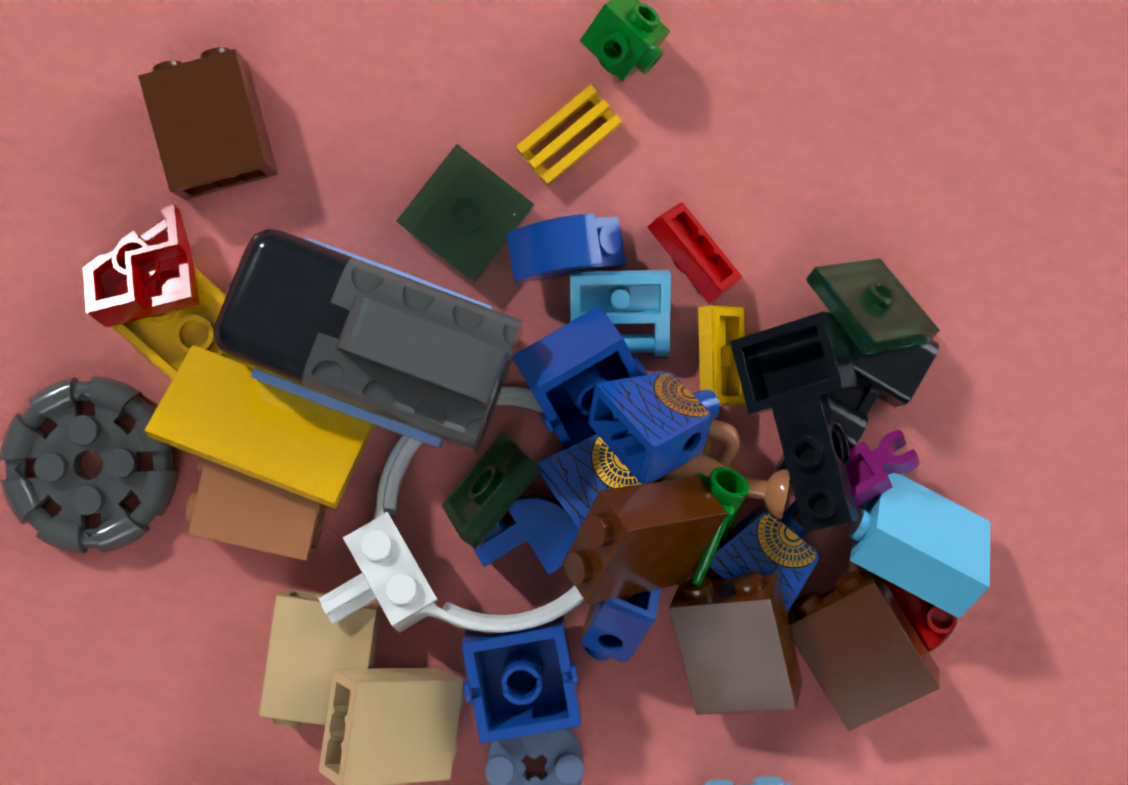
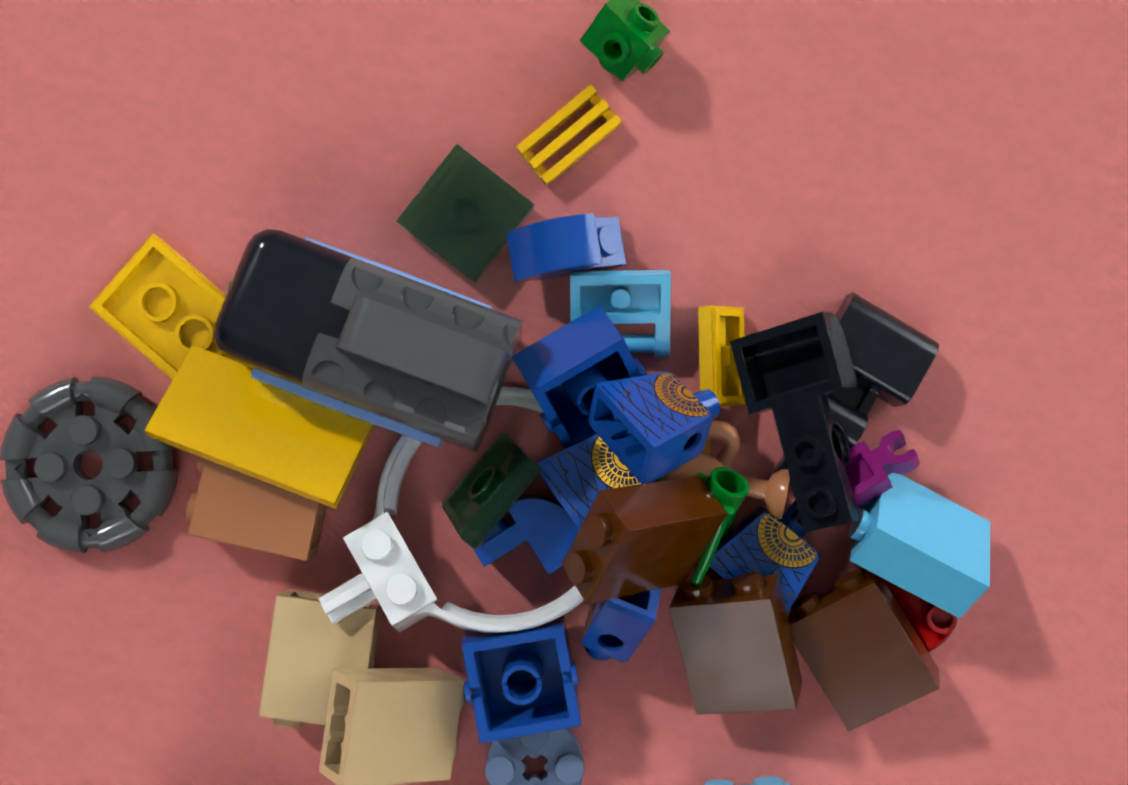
(143, 274): red slope -> none
(207, 123): reddish brown brick -> none
(694, 252): red plate -> none
(872, 305): plate -> none

